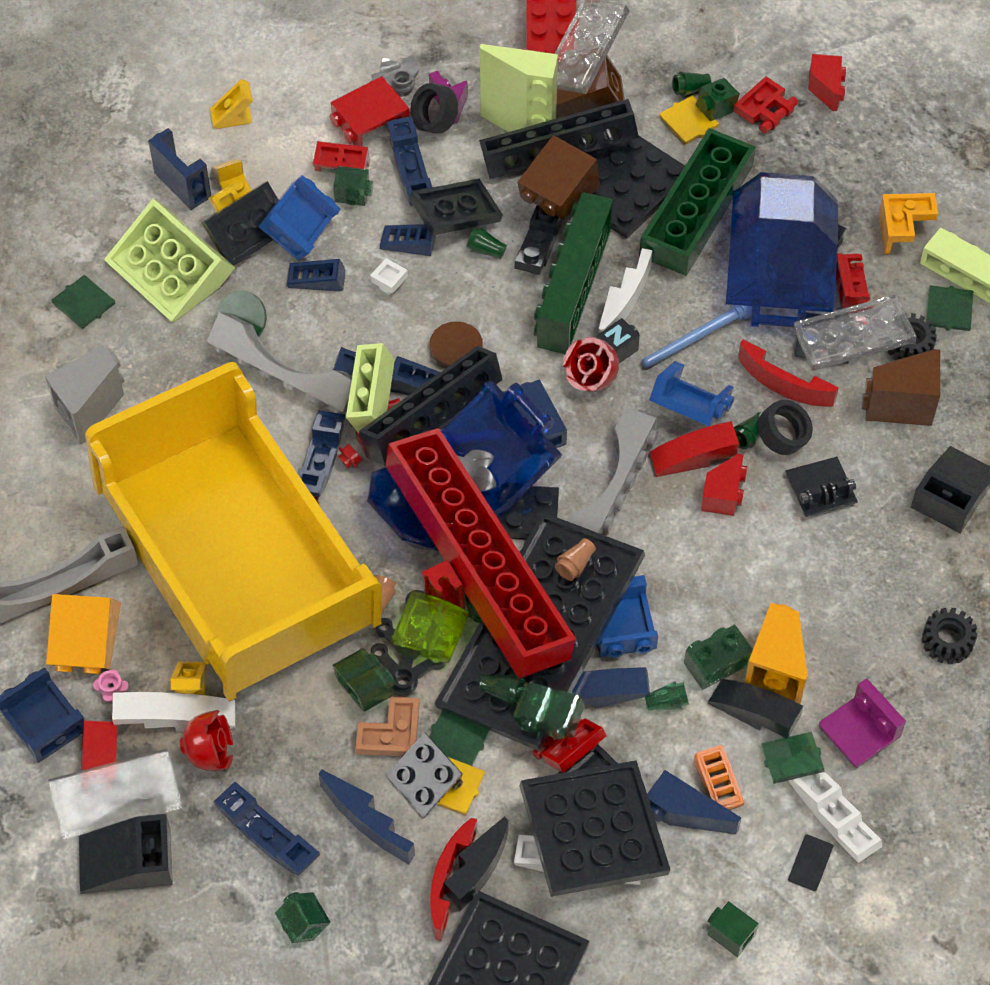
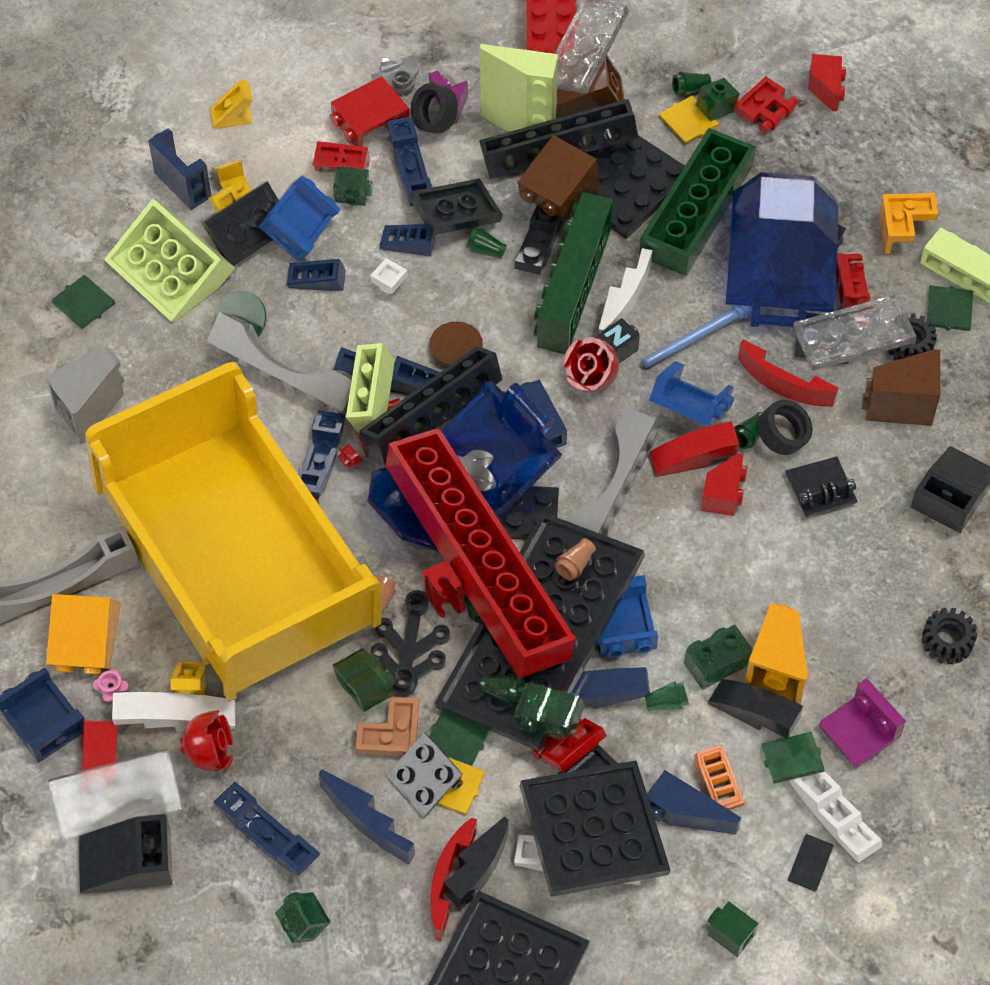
(430, 626): clear neon green slope -> none

